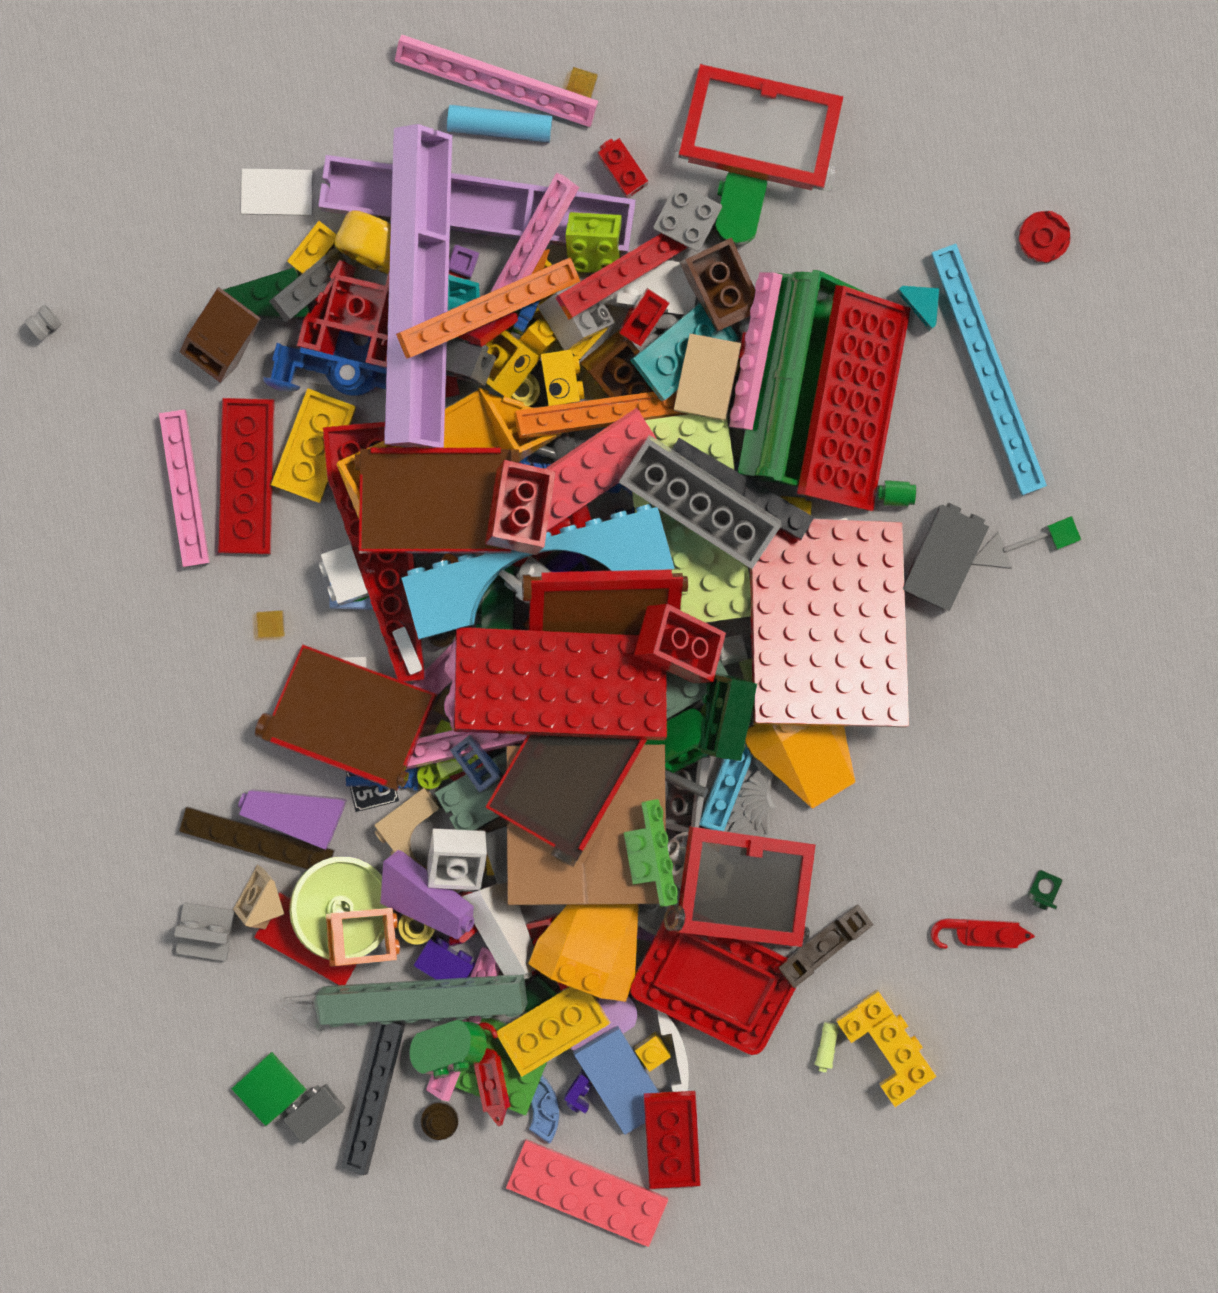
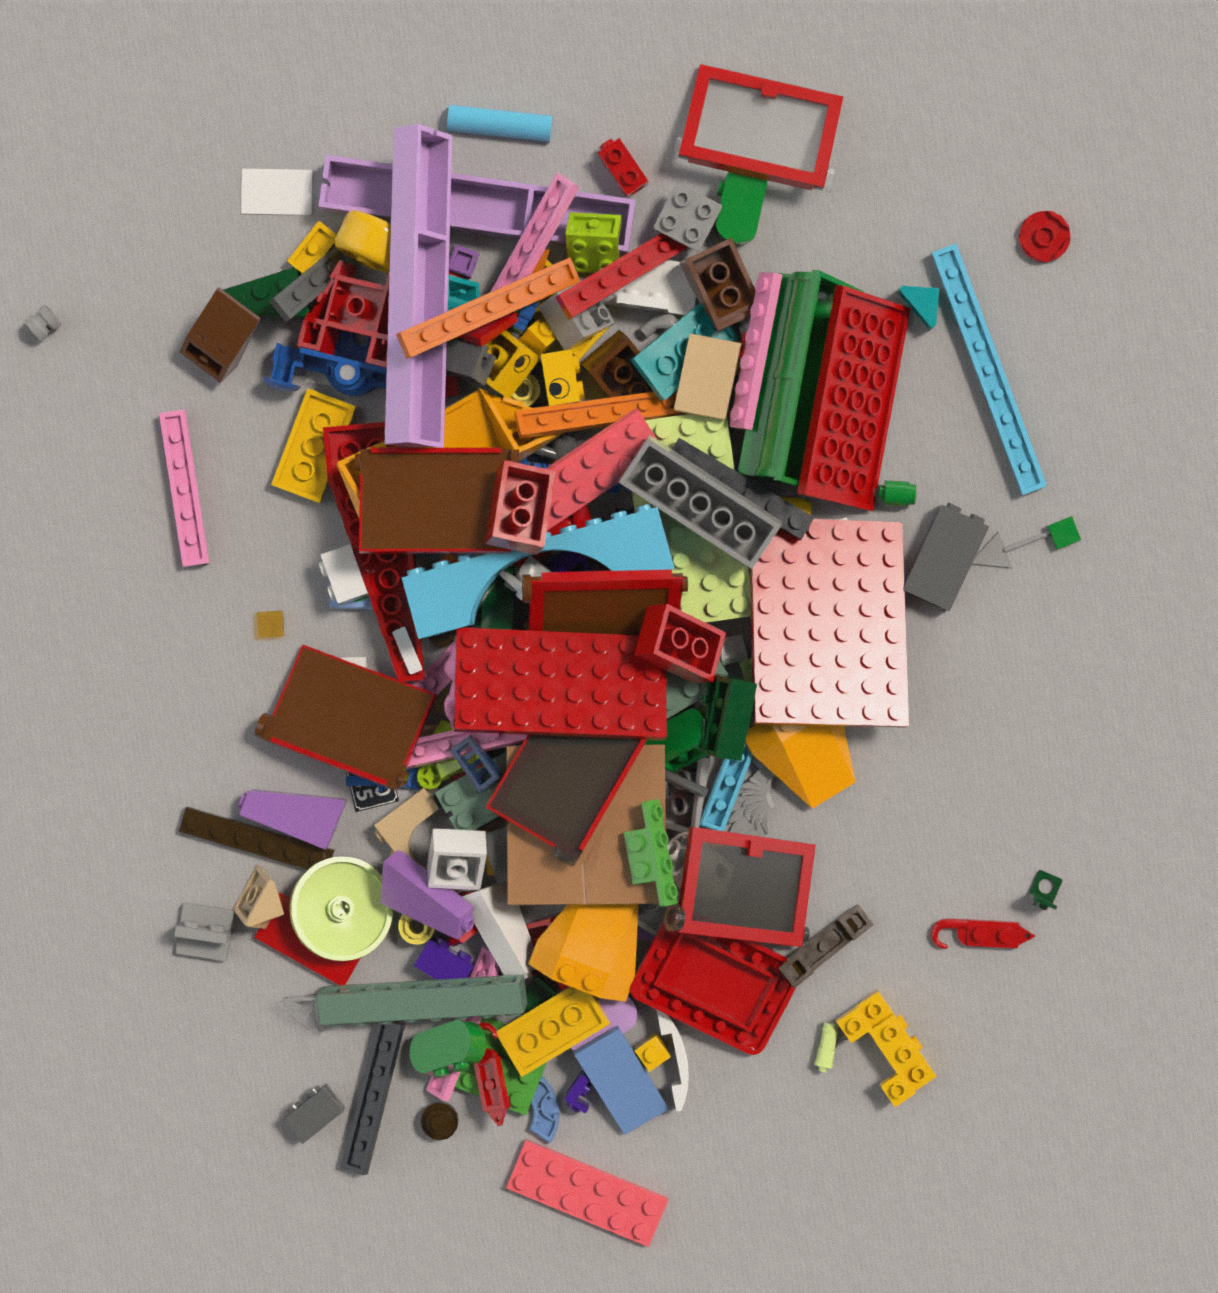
(246, 475): red tile -> none
(268, 1089): green slope -> none
(336, 938): window -> none
(496, 80): bright pink plate -> none
(582, 82): clear yellow plate -> none
(643, 317): red slope -> none
(672, 1139): red tile -> none

